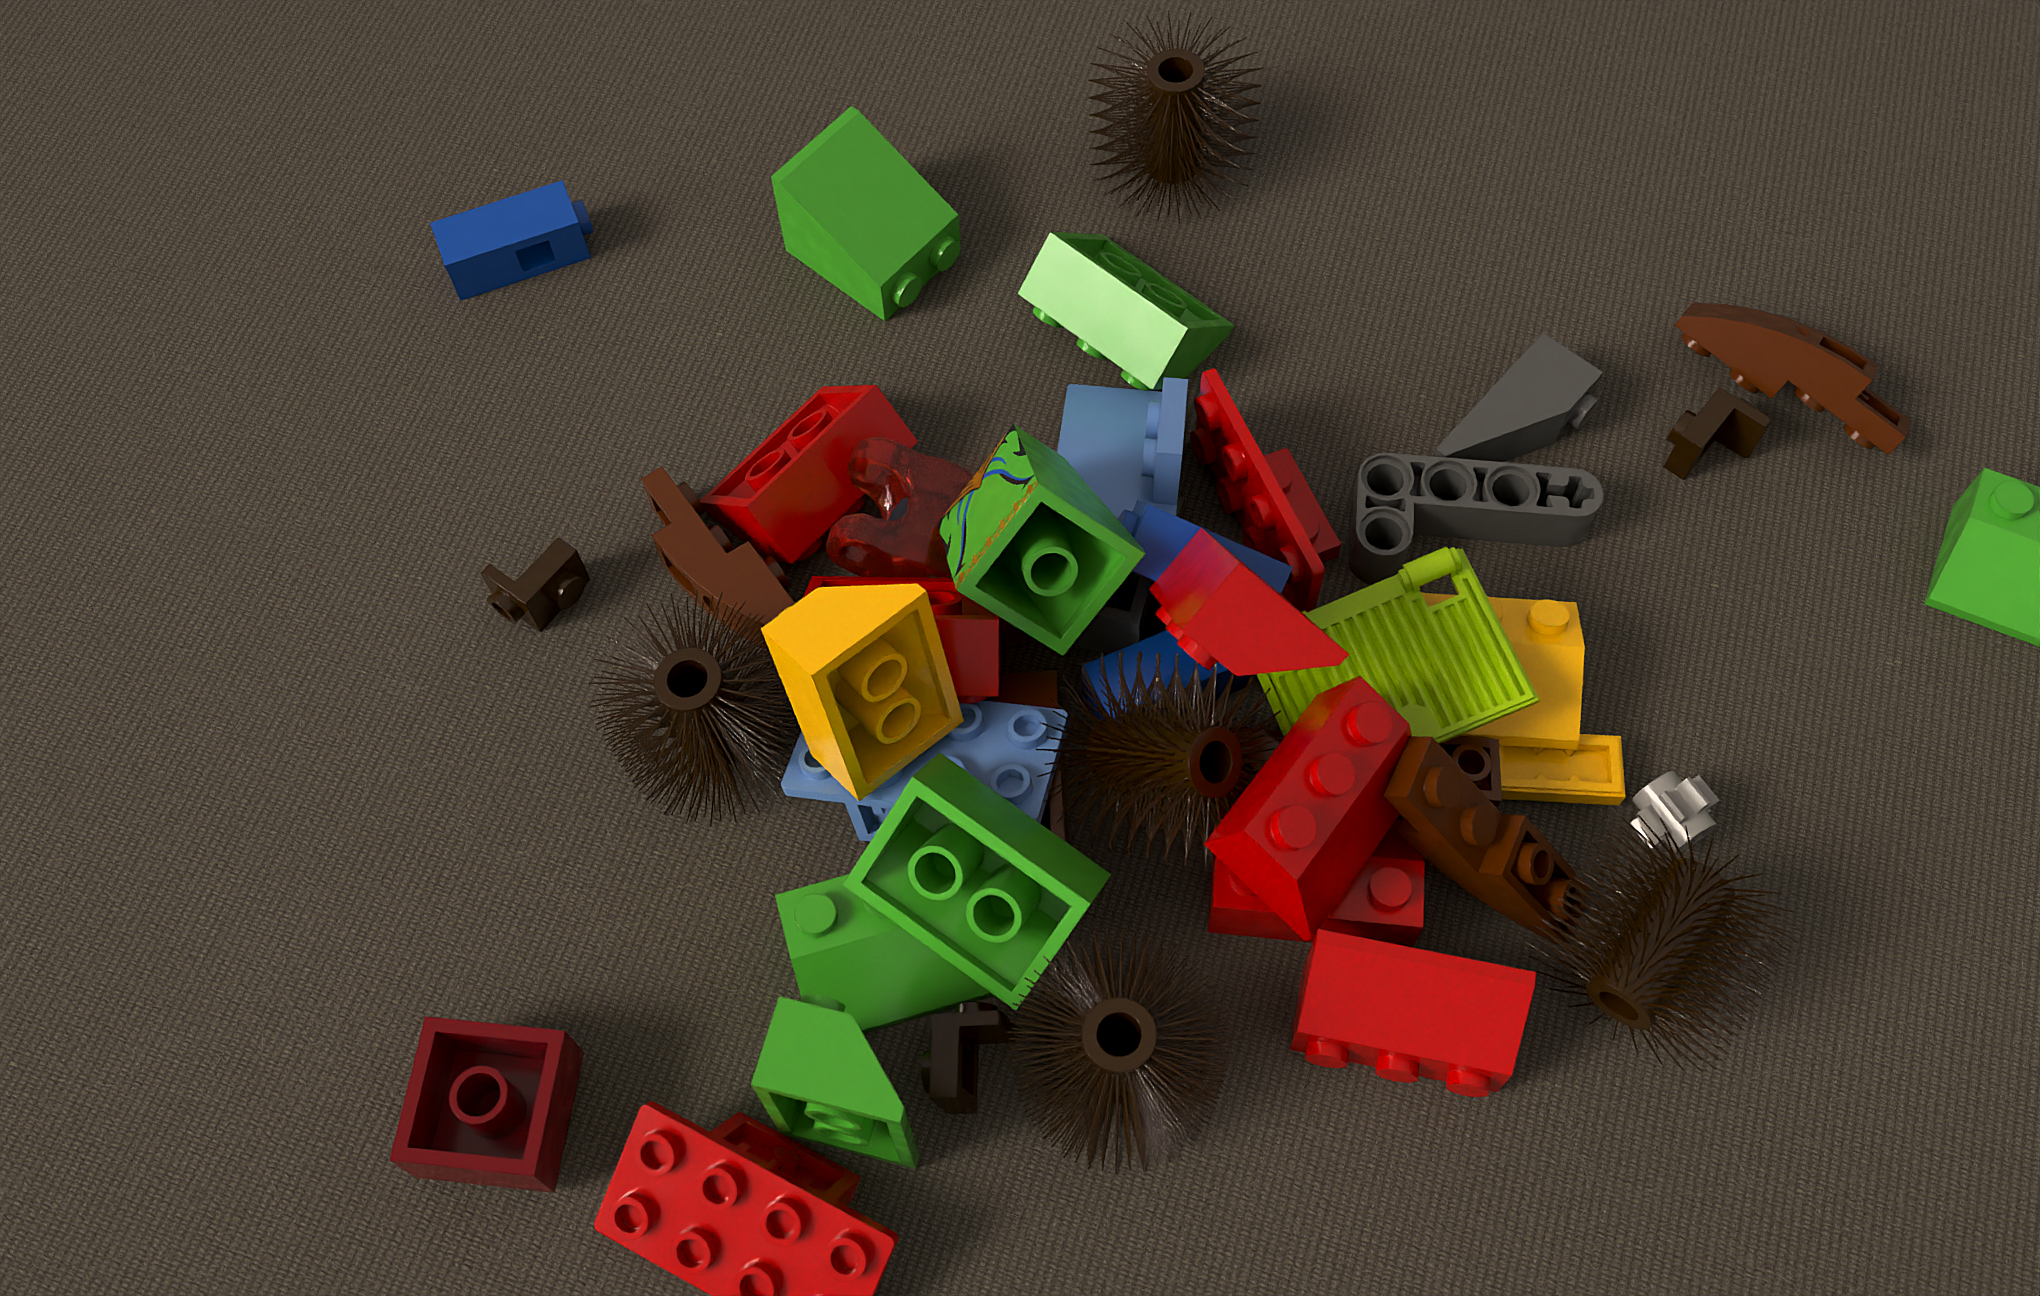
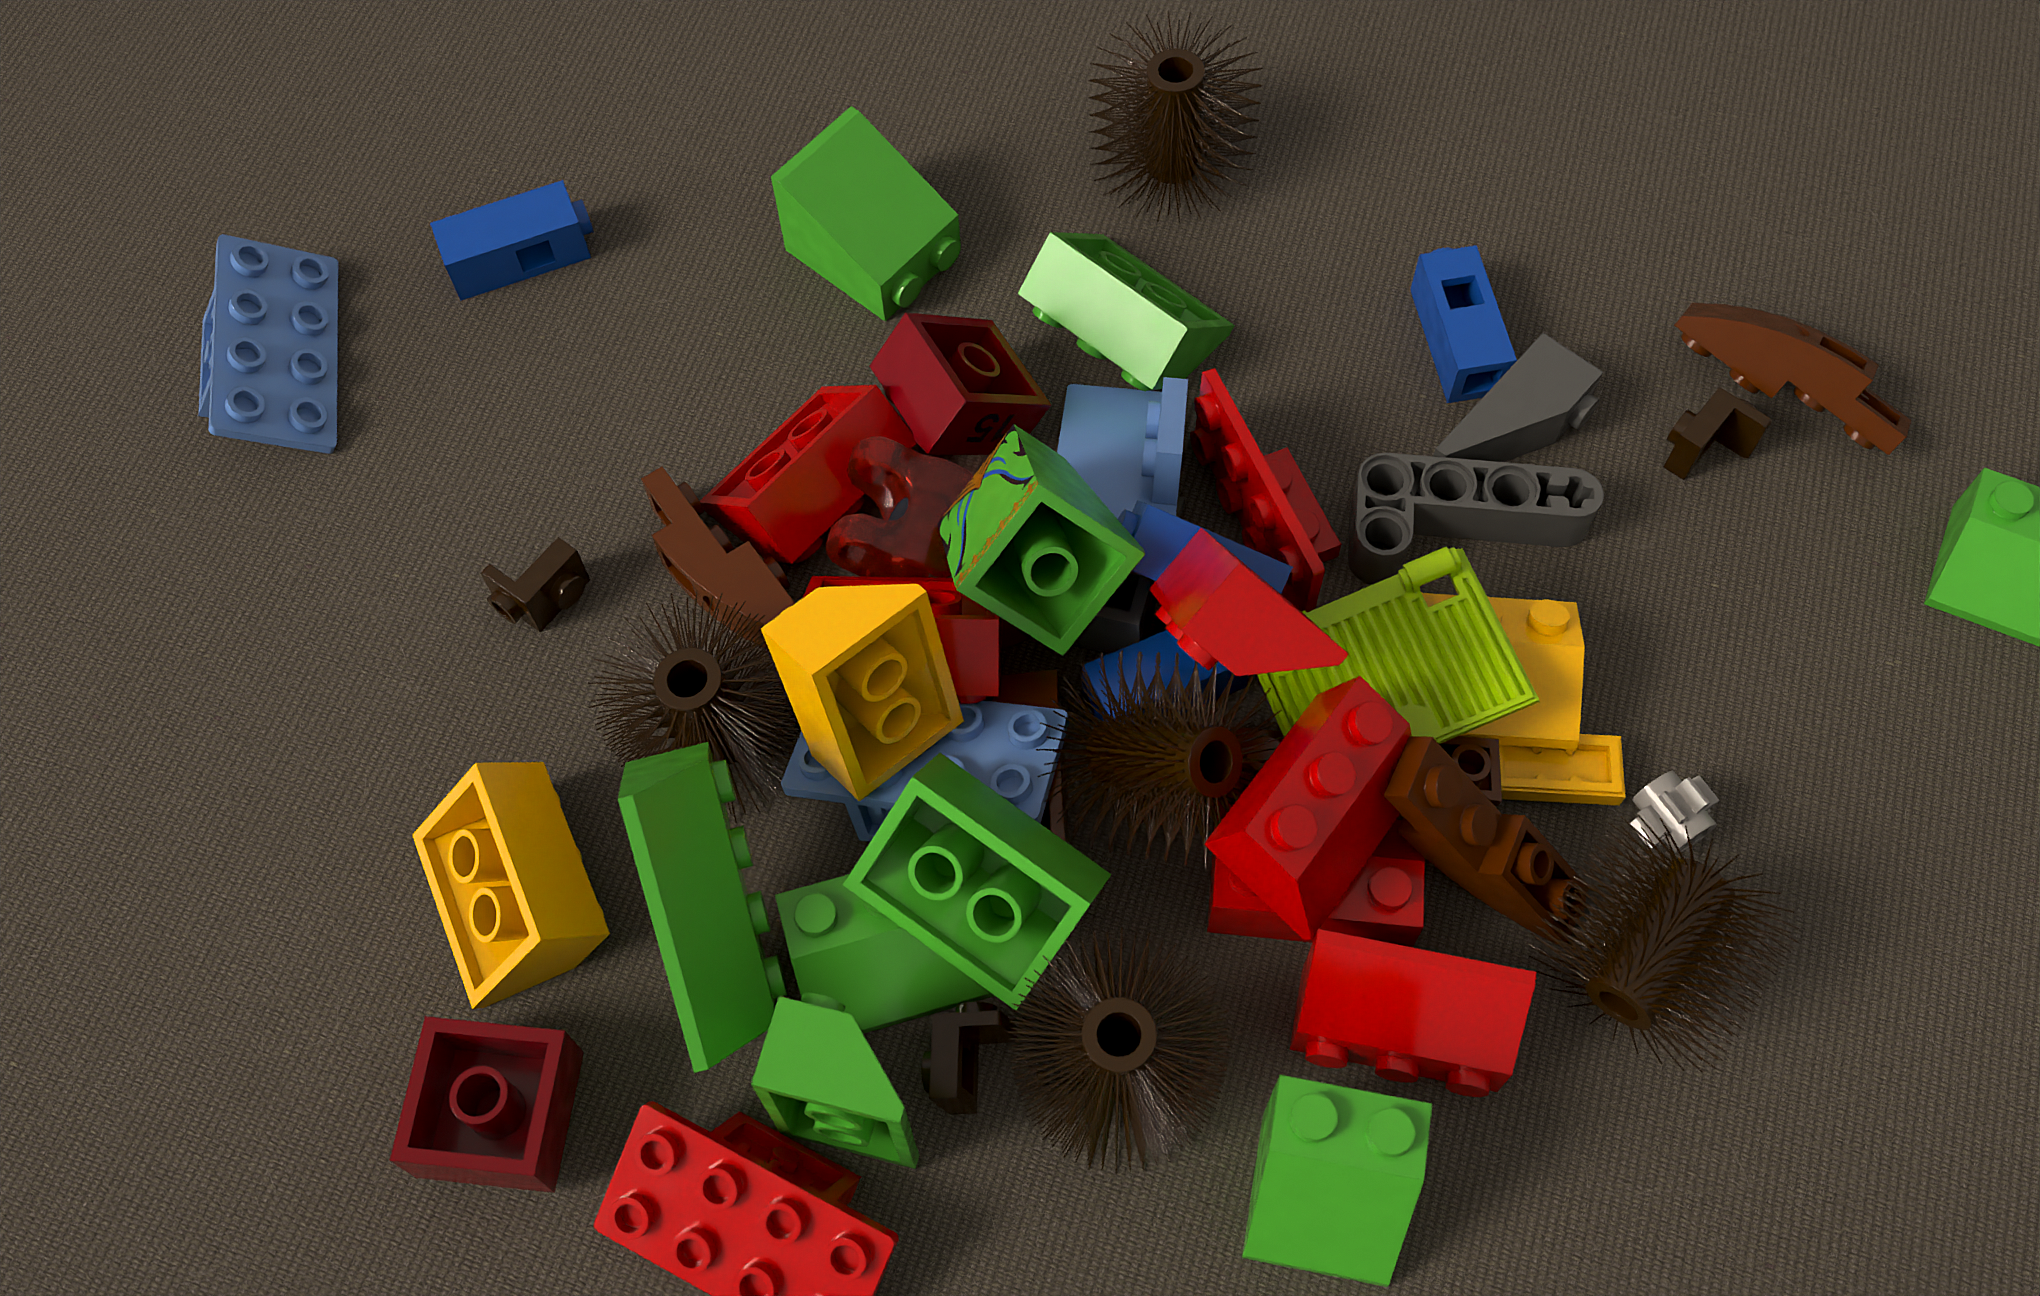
(271, 346): none -> medium blue bracket
(508, 881): none -> yellow slope
(700, 899): none -> bright green slope
(957, 383): none -> dark red brick
(1336, 1179): none -> bright green slope
(1461, 322): none -> blue brick

